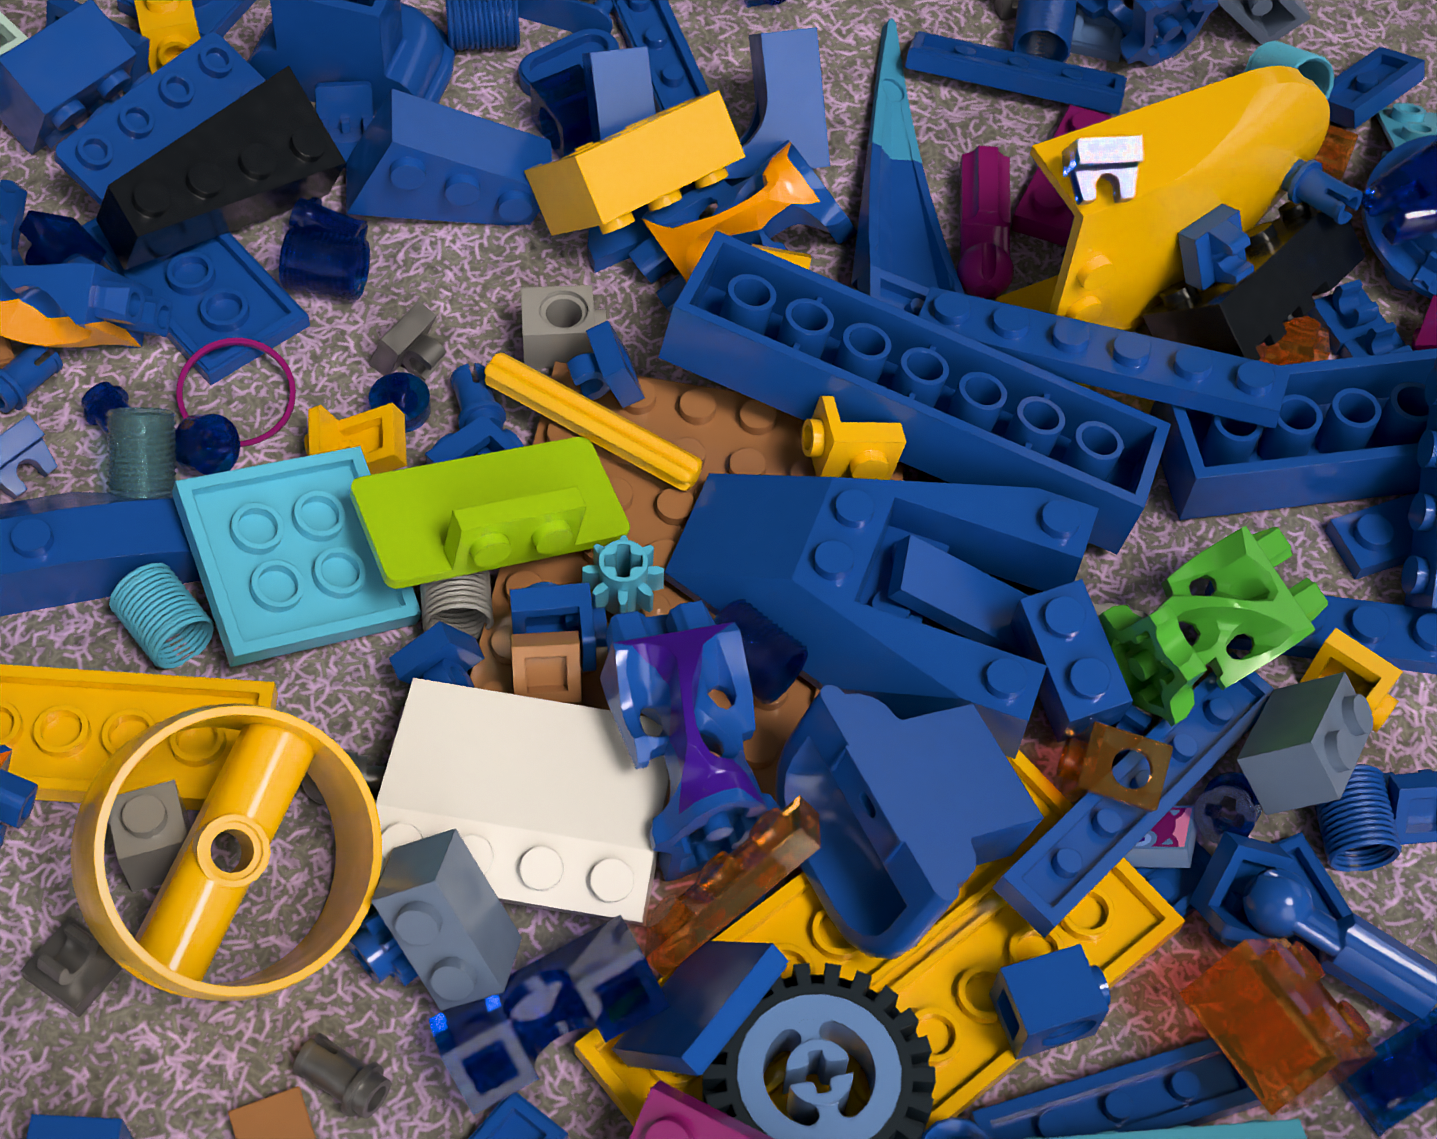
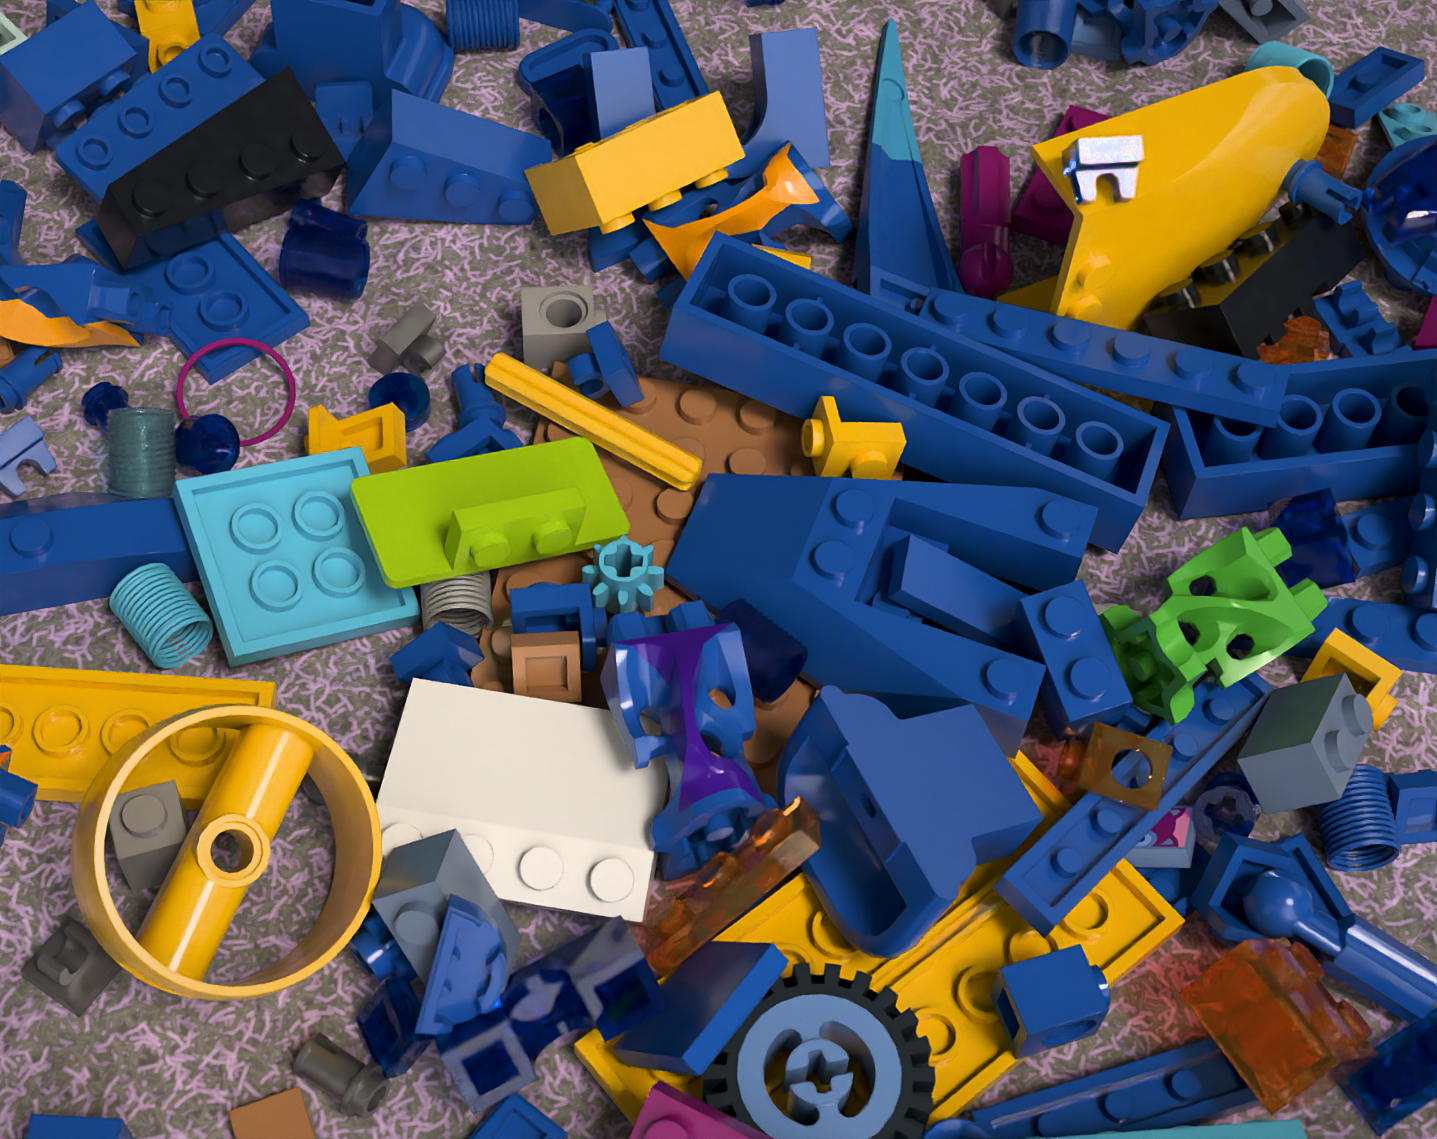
(57, 238): clear blue tile -> none
(389, 1027): none -> clear blue tile
(465, 969): none -> blue tile
(1016, 72): blue tile -> none
(1215, 249): blue tile -> none
(1316, 539): none -> clear blue brick

